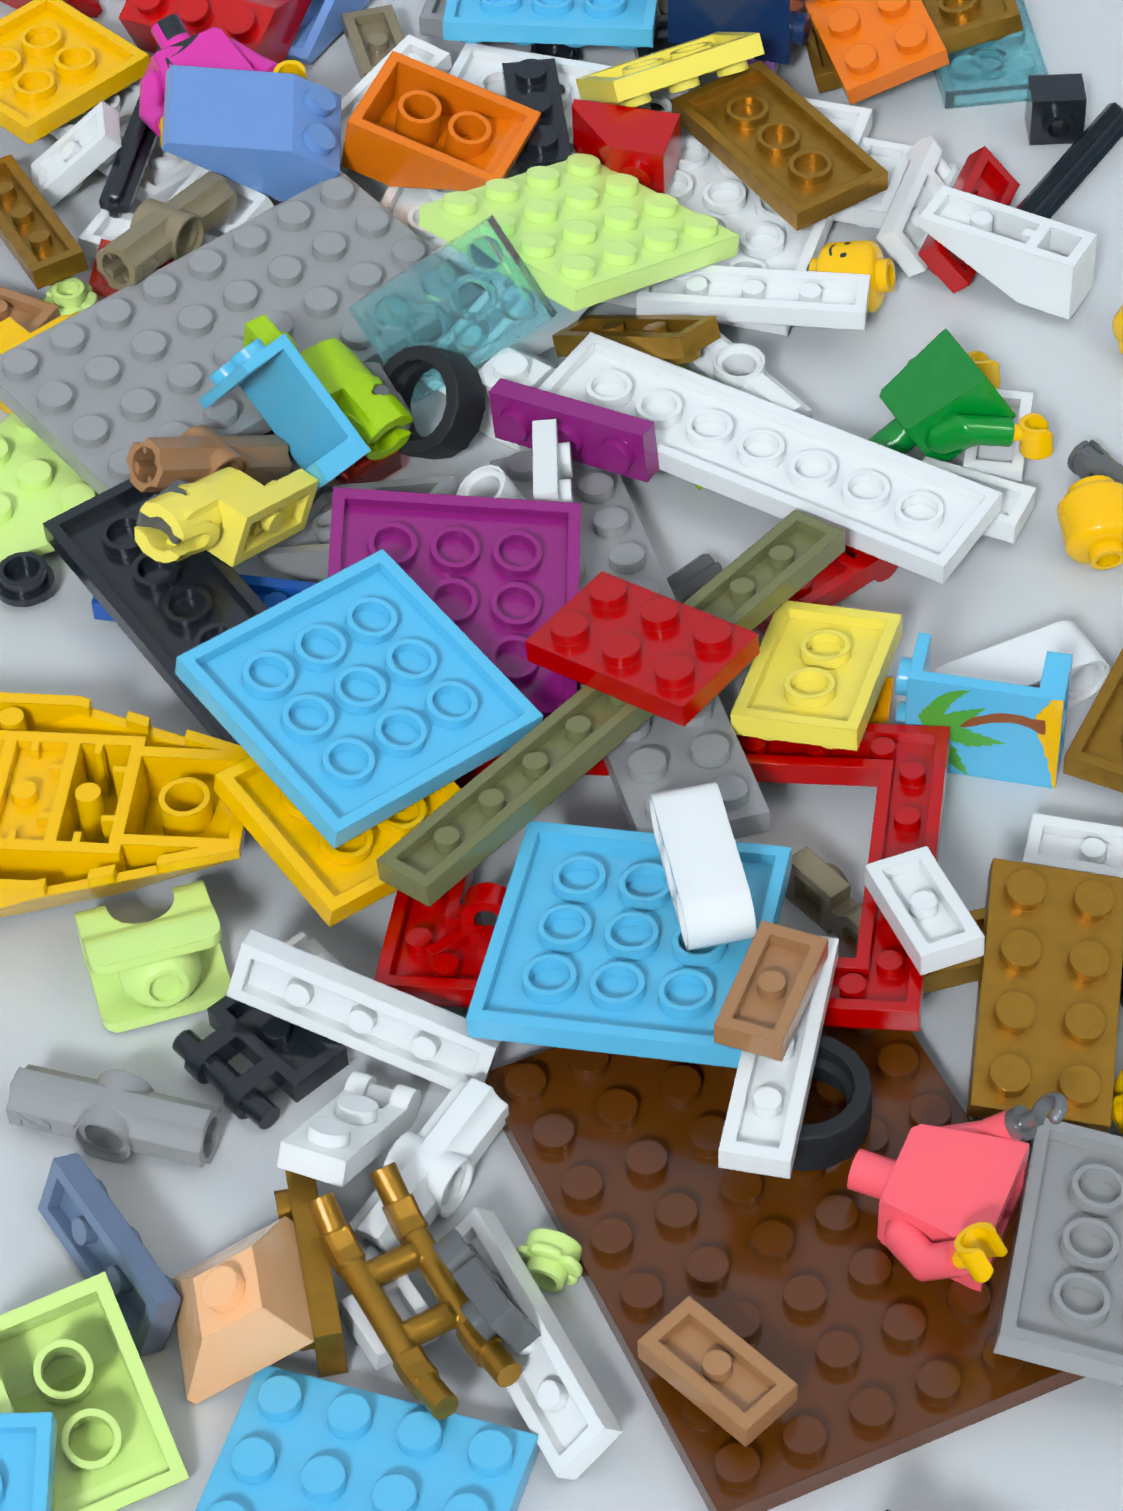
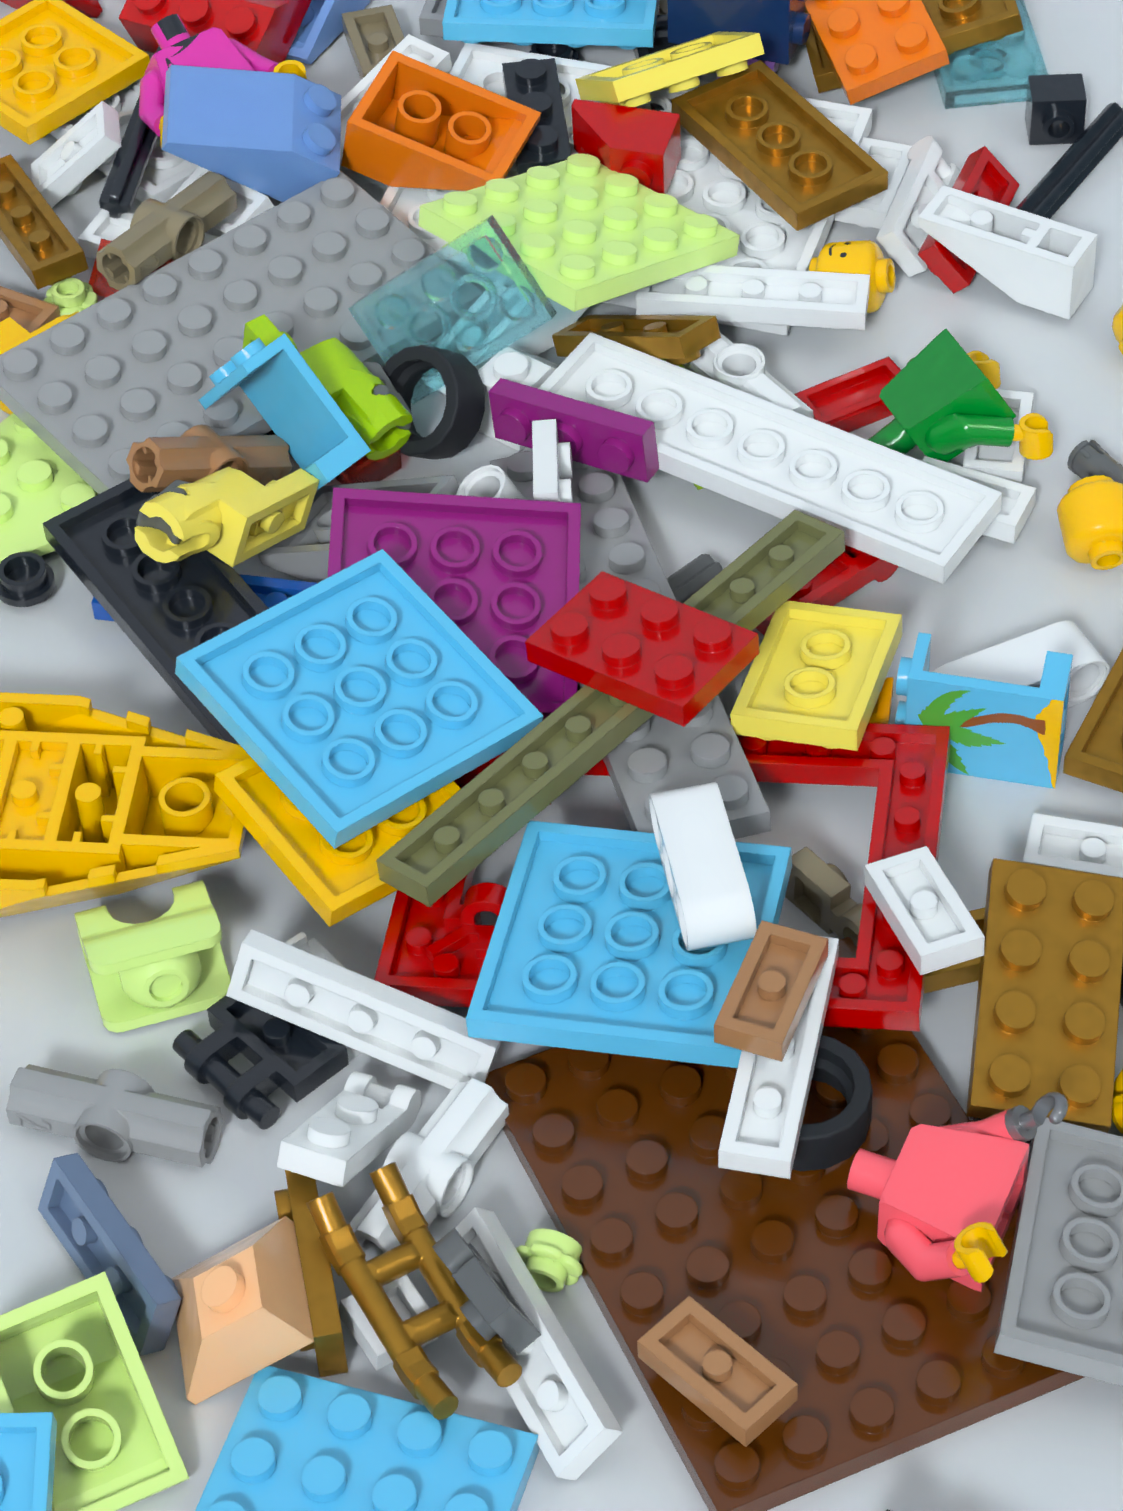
(853, 397): none -> red tile

